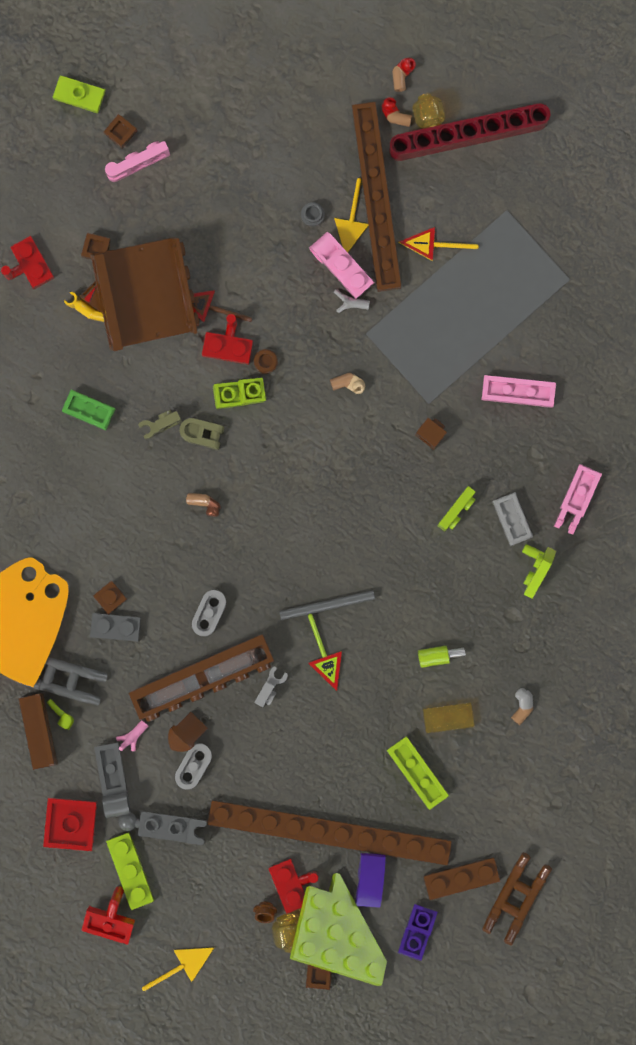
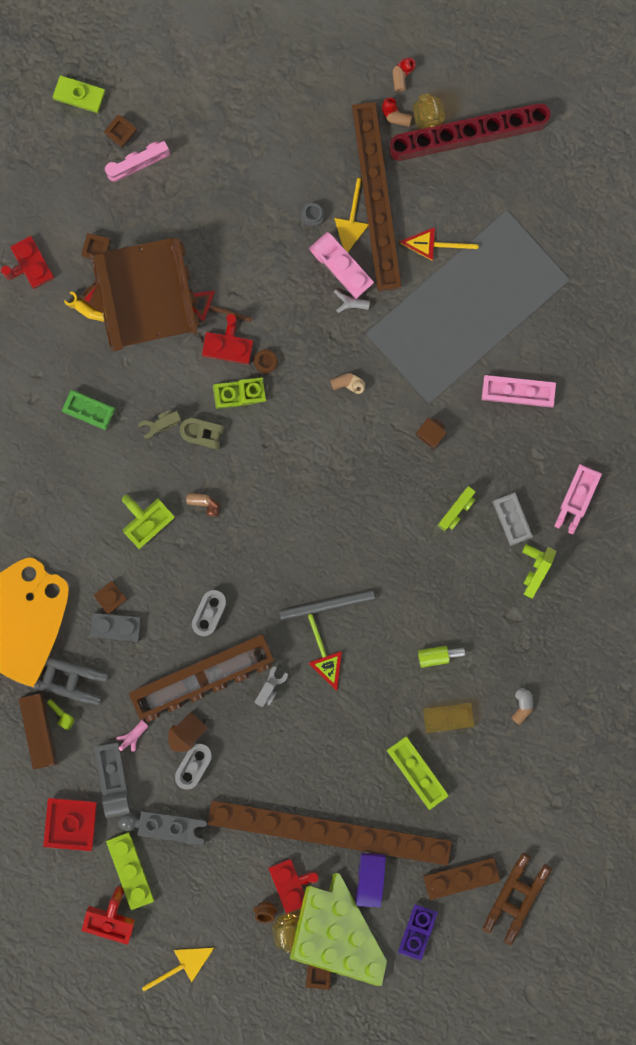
(147, 522): none -> lime plate

